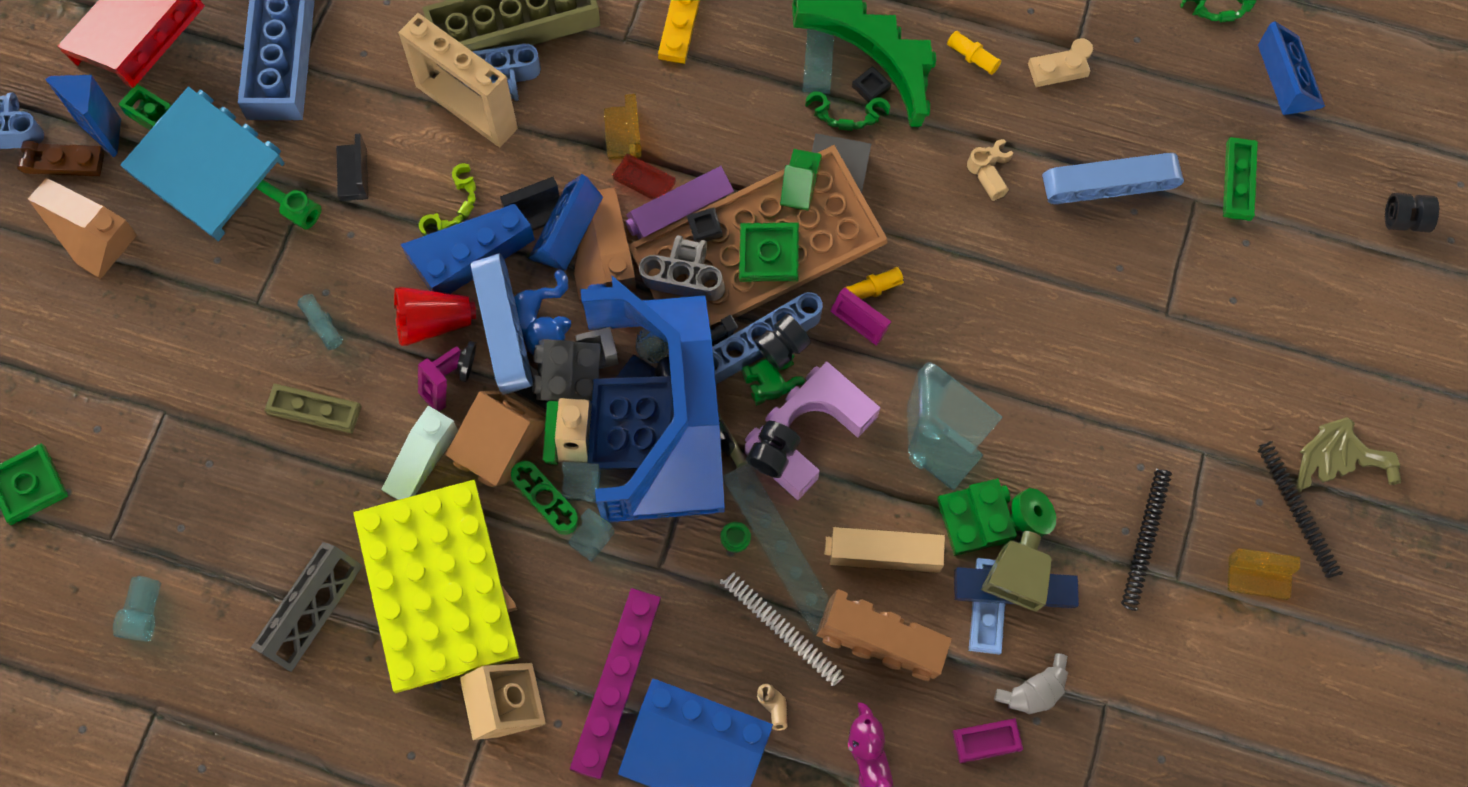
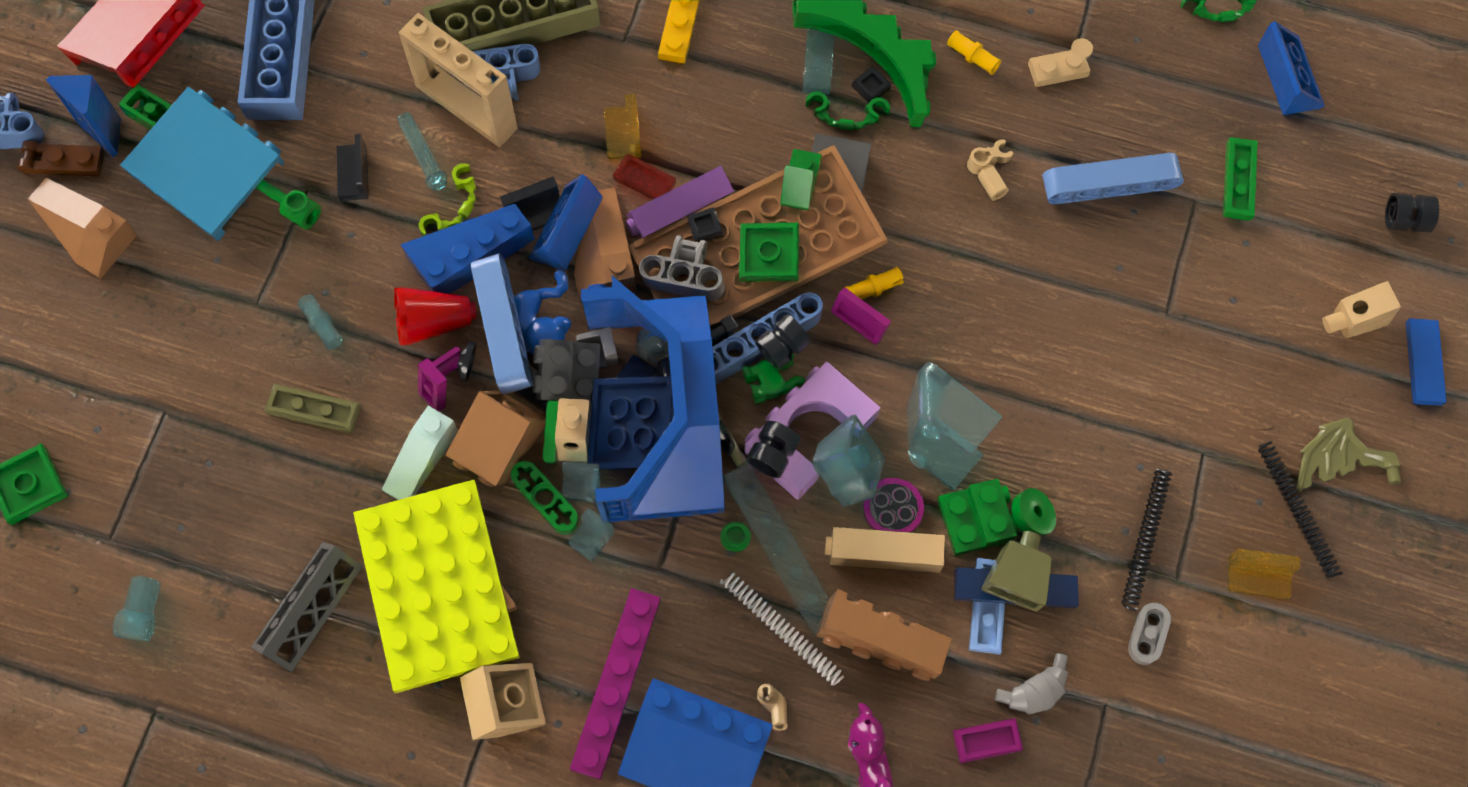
(435, 178): none -> clear light blue axle
(849, 462): none -> clear light blue slope
(894, 507): none -> tile
(1149, 635): none -> light grey plate
(1363, 311): none -> tan torso
(1425, 362): none -> blue tile

